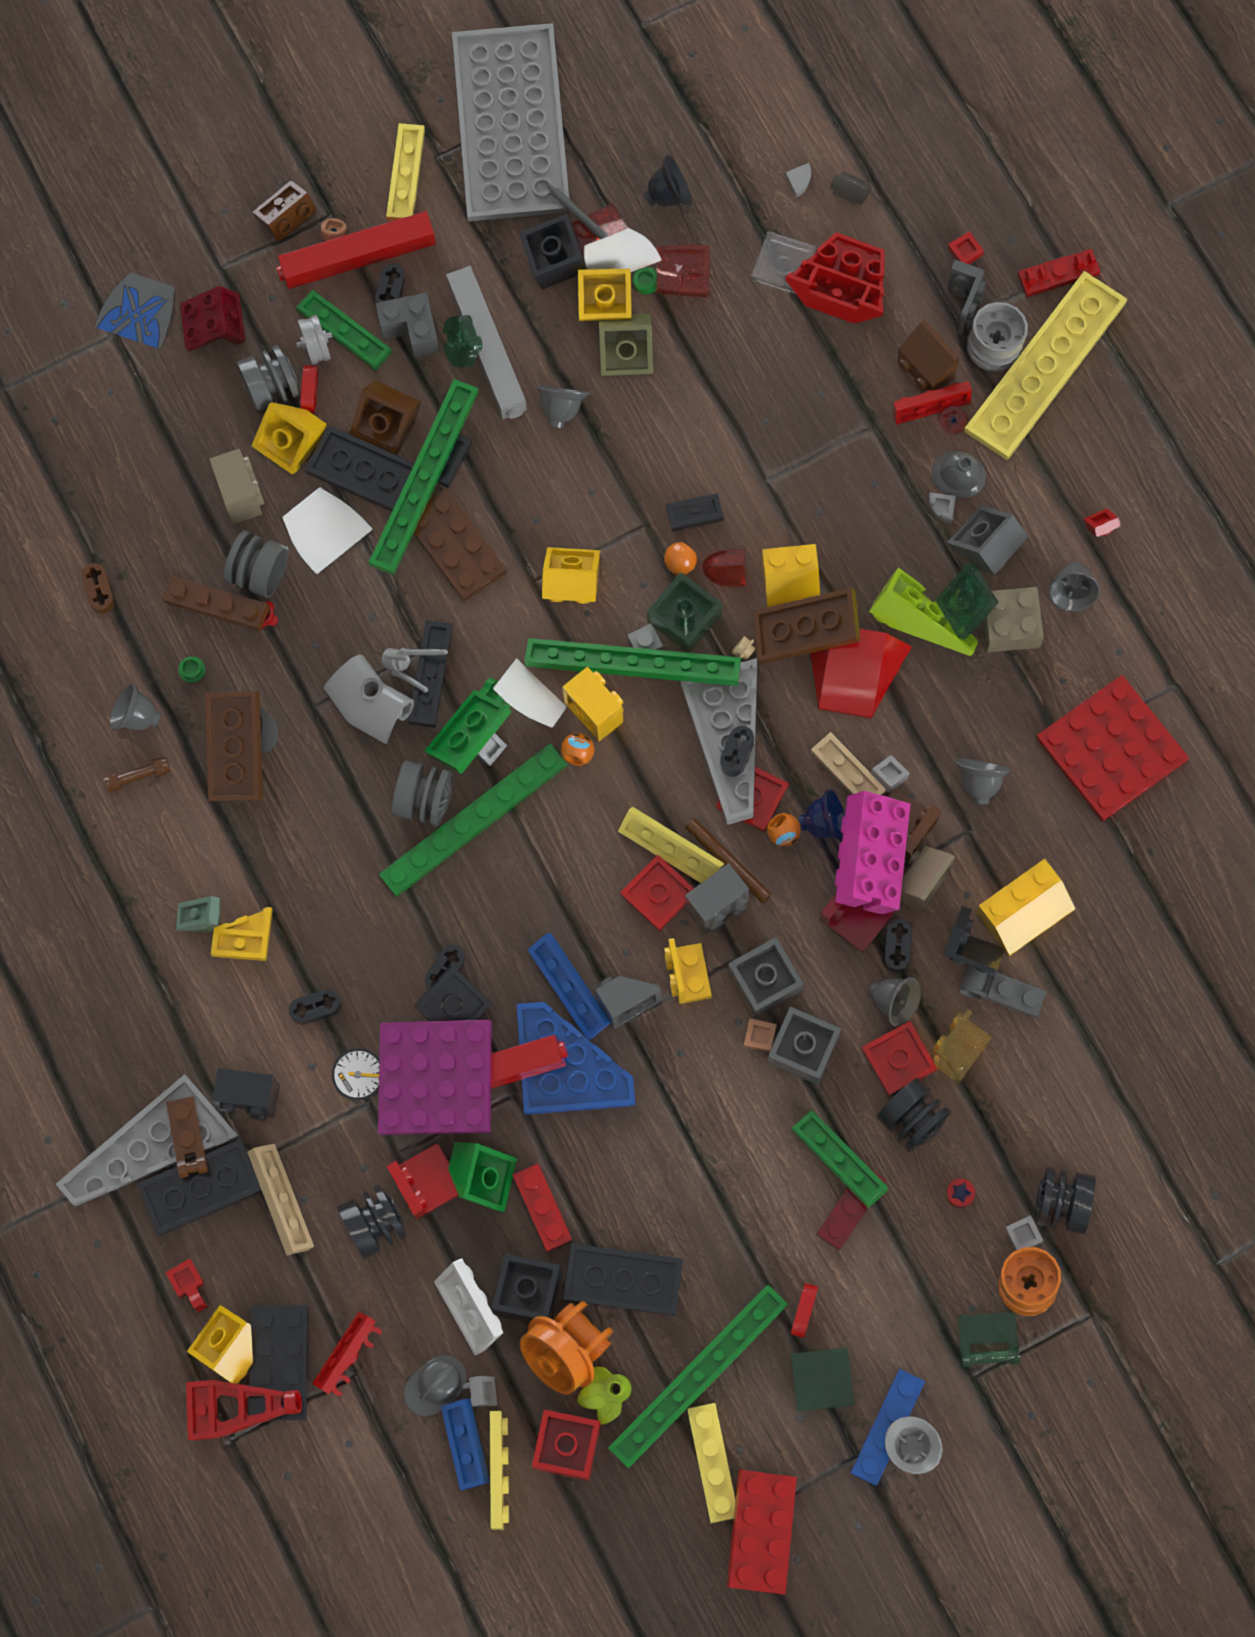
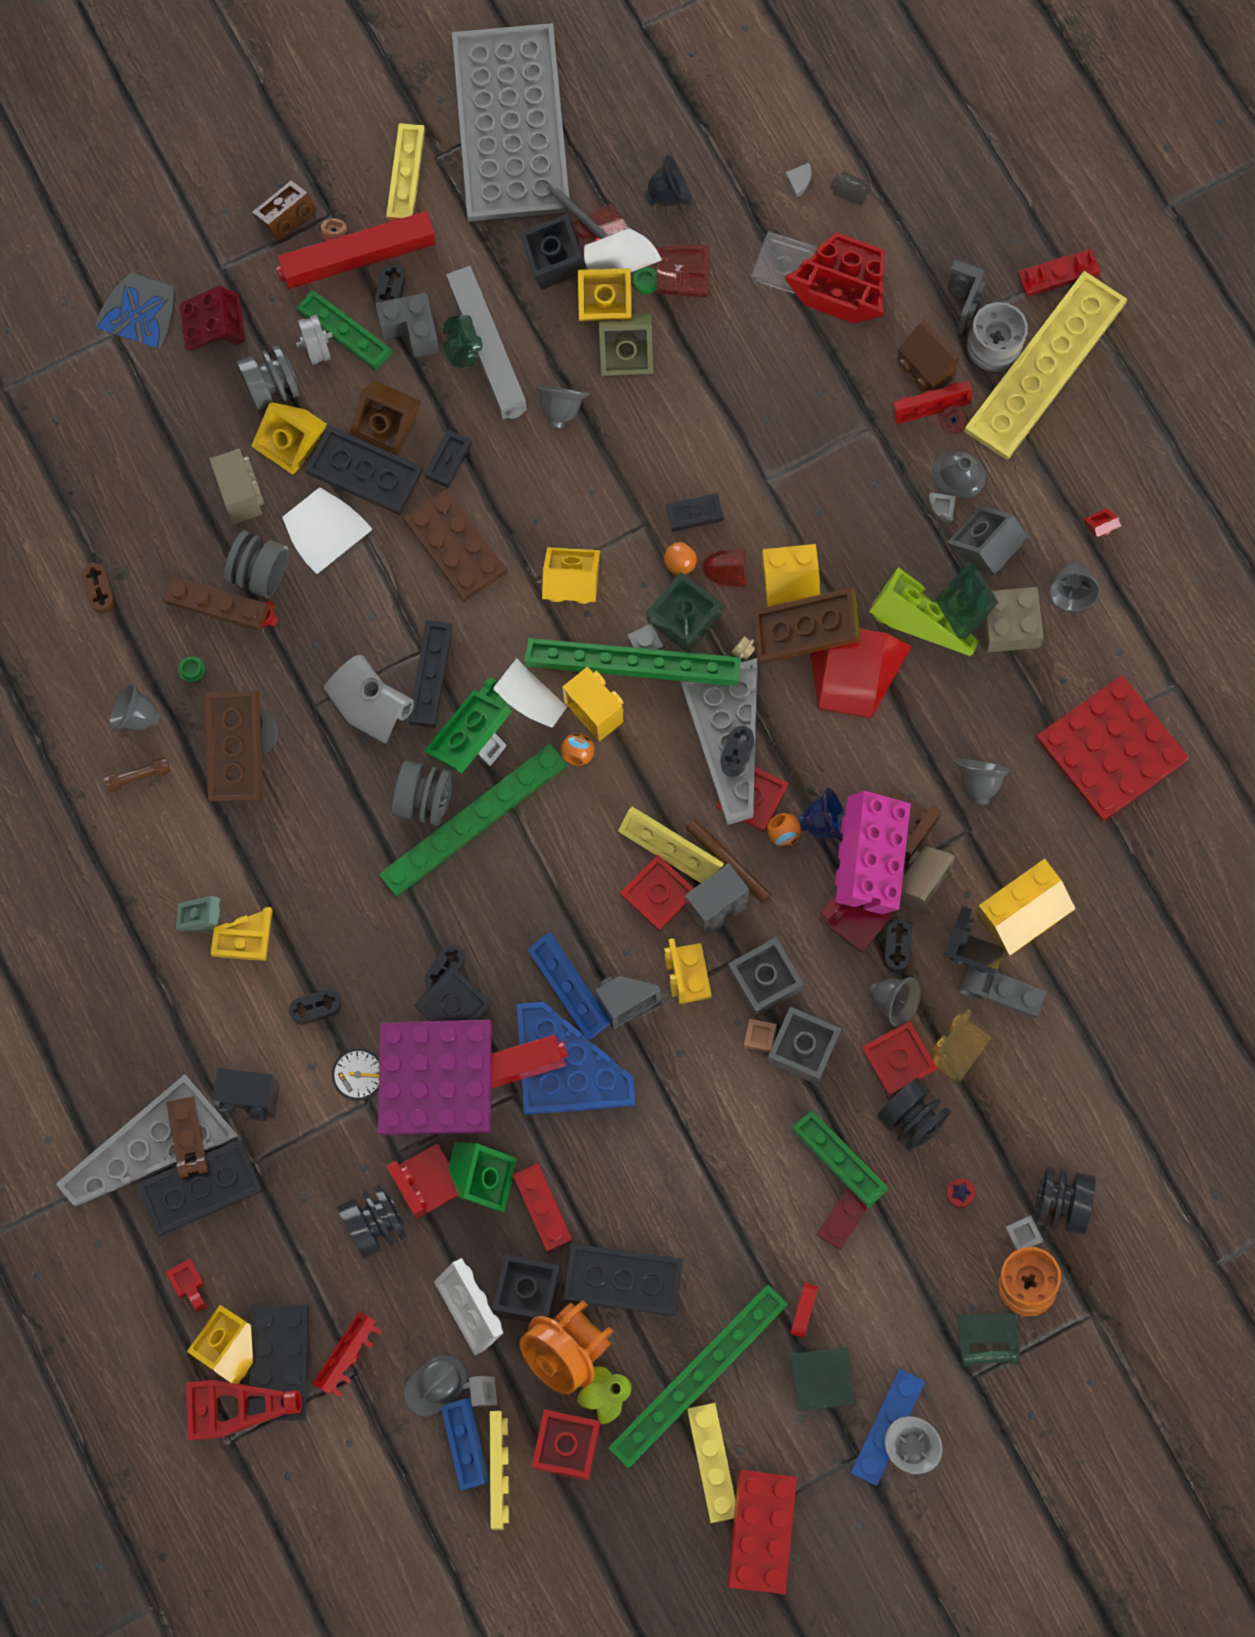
(280, 1199): tan plate -> none
(309, 388): red beam -> none
(399, 660): light grey plant -> none
(423, 477): green plate -> none
(845, 767): tan plate -> none
(890, 773): light grey plate -> none
(966, 248): red plate -> none

